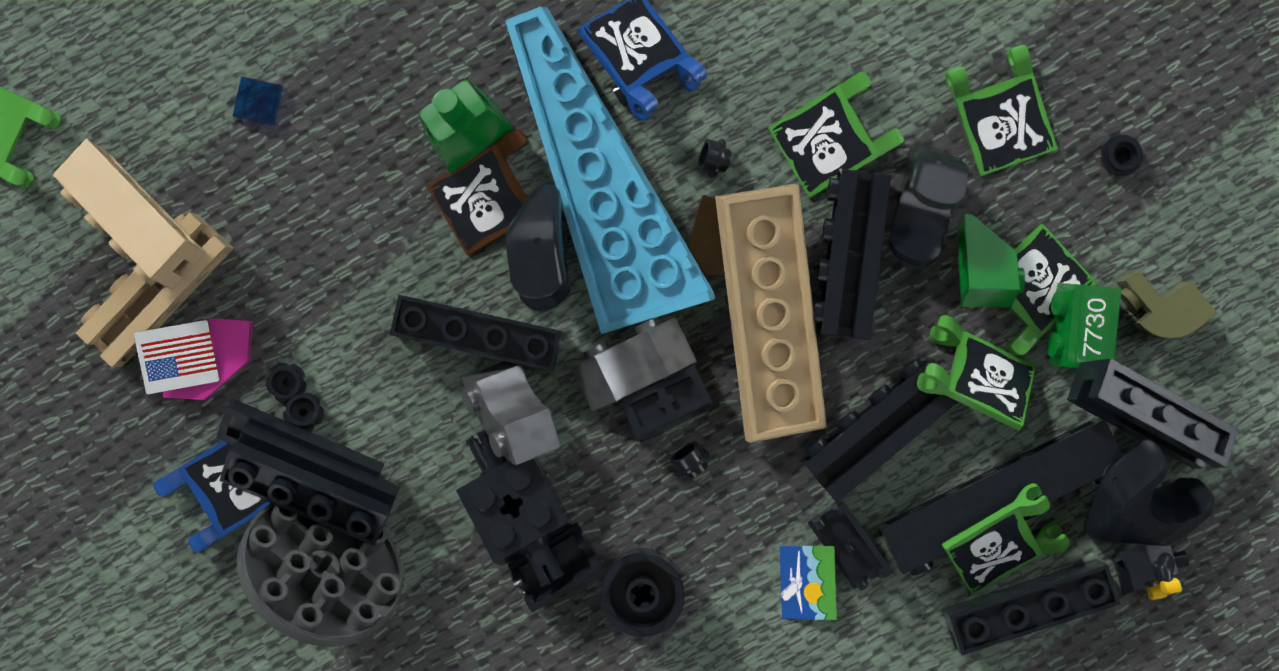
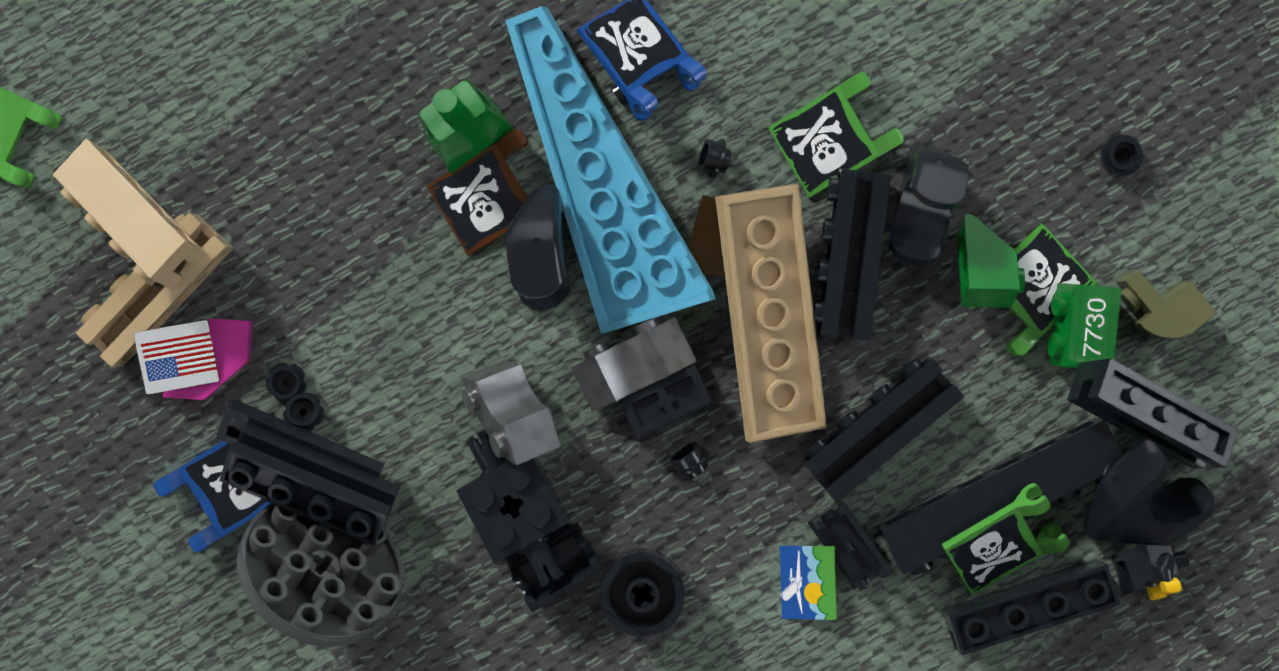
(258, 101): clear blue tile -> none
(476, 333): black brick -> none
(980, 375): flag -> none
(1005, 119): flag -> none

